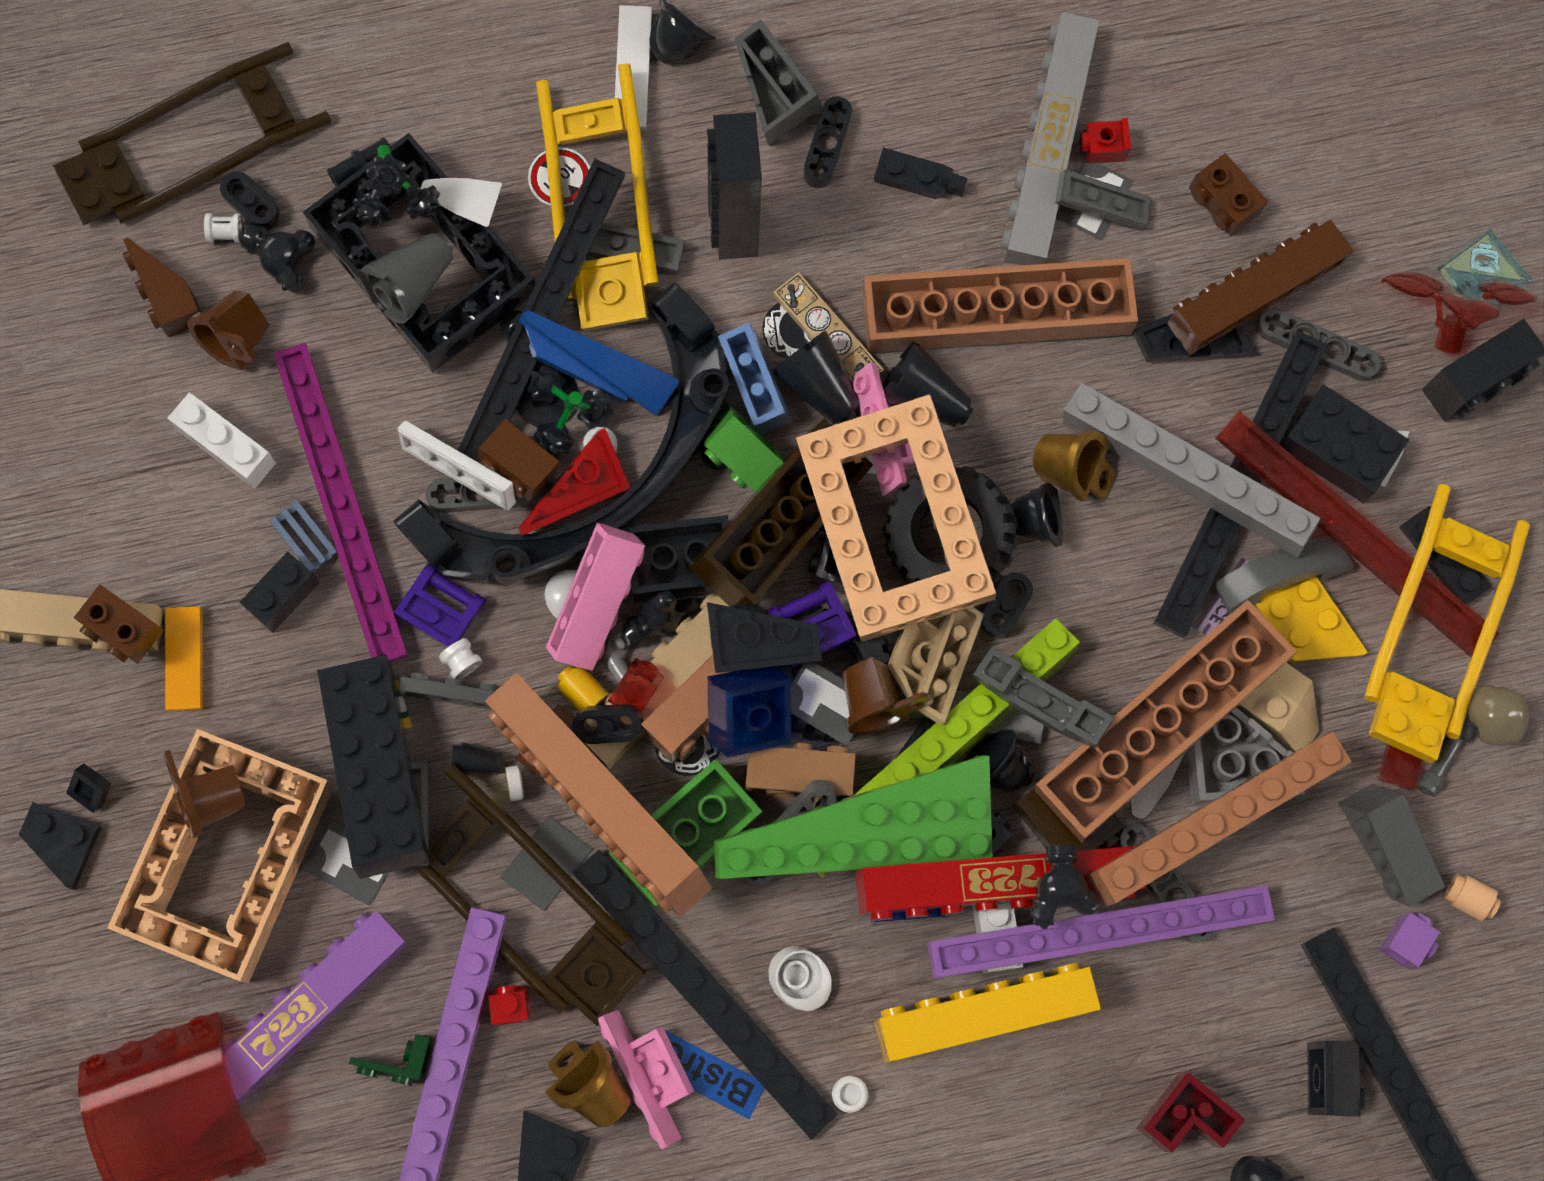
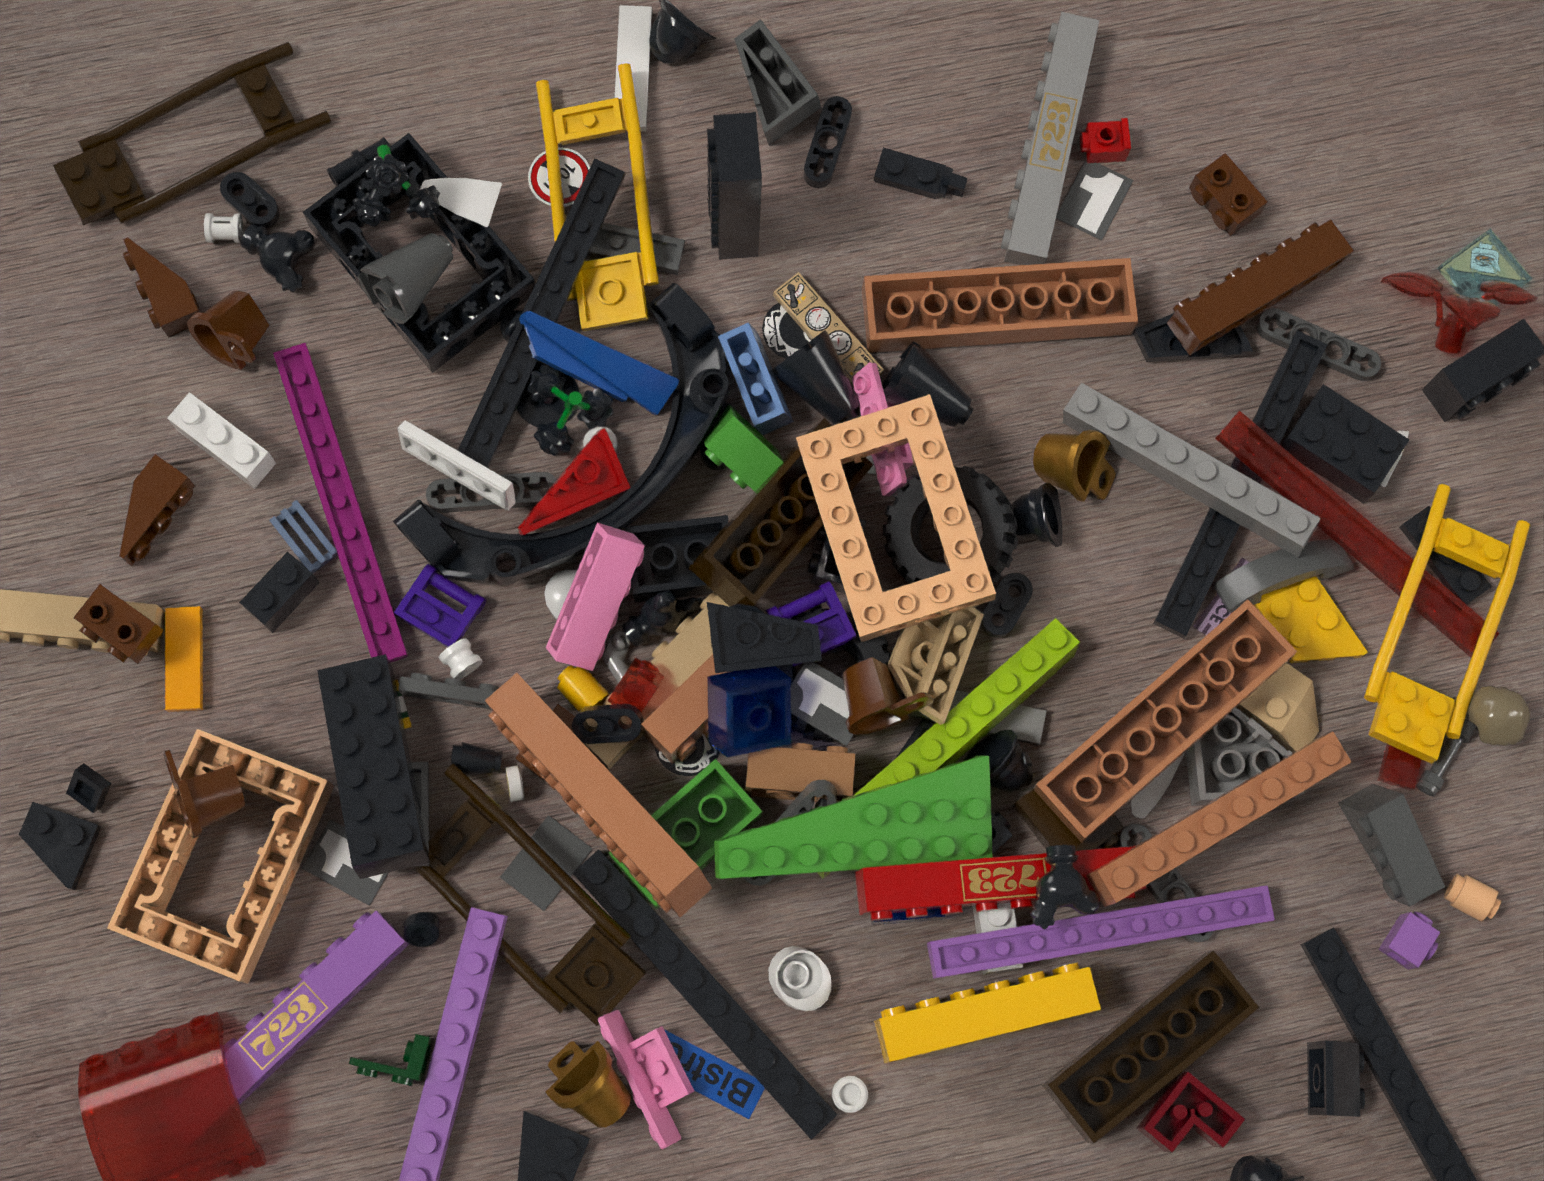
(153, 501): none -> reddish brown slope
(421, 929): none -> black tile
(509, 1005): red brick -> none
(517, 460): reddish brown brick -> none
(1042, 701): dark grey slope -> none
(1103, 200): dark grey tile -> none
(1150, 1046): none -> dark brown brick

